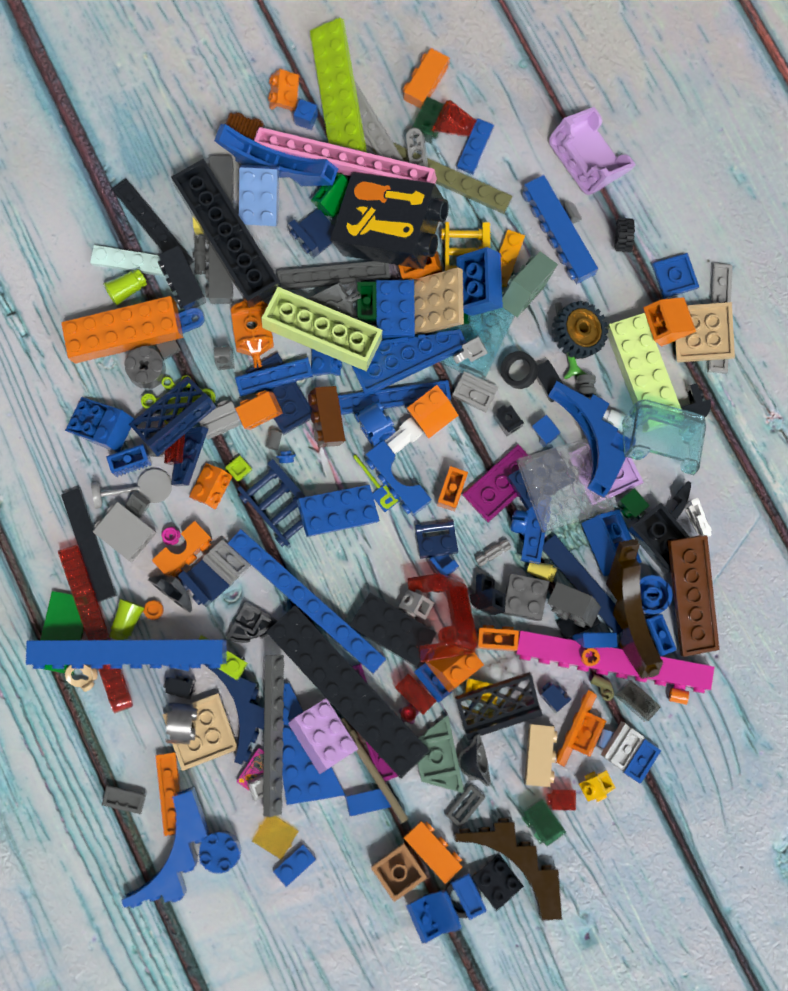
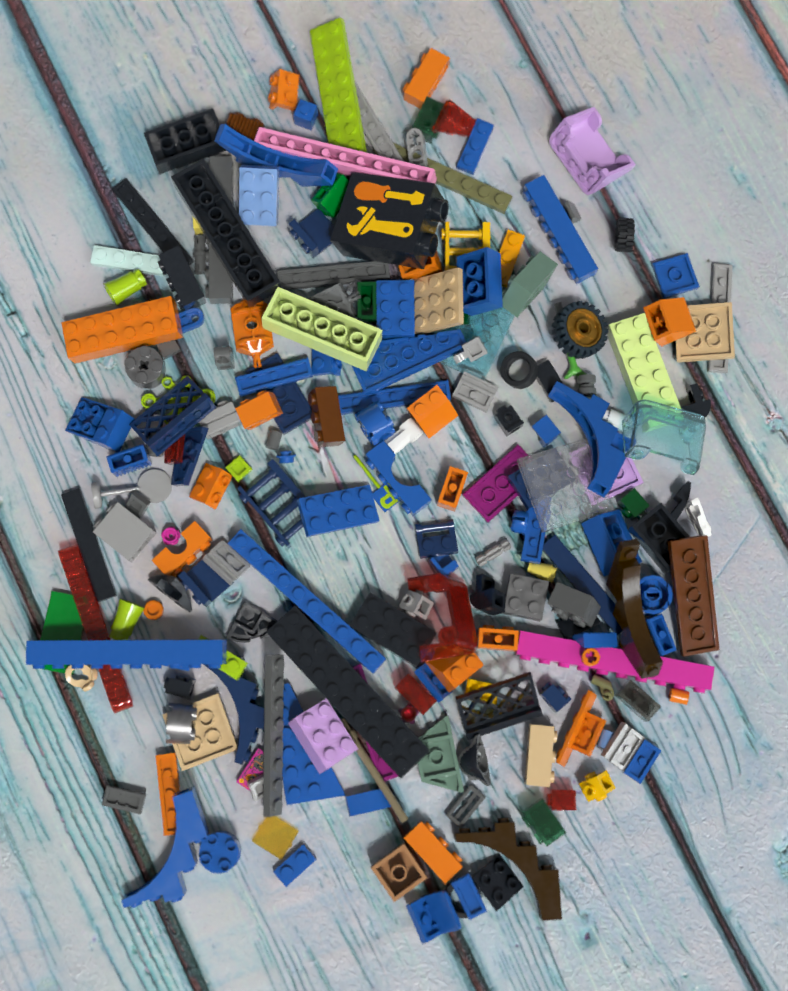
(184, 141): none -> black brick

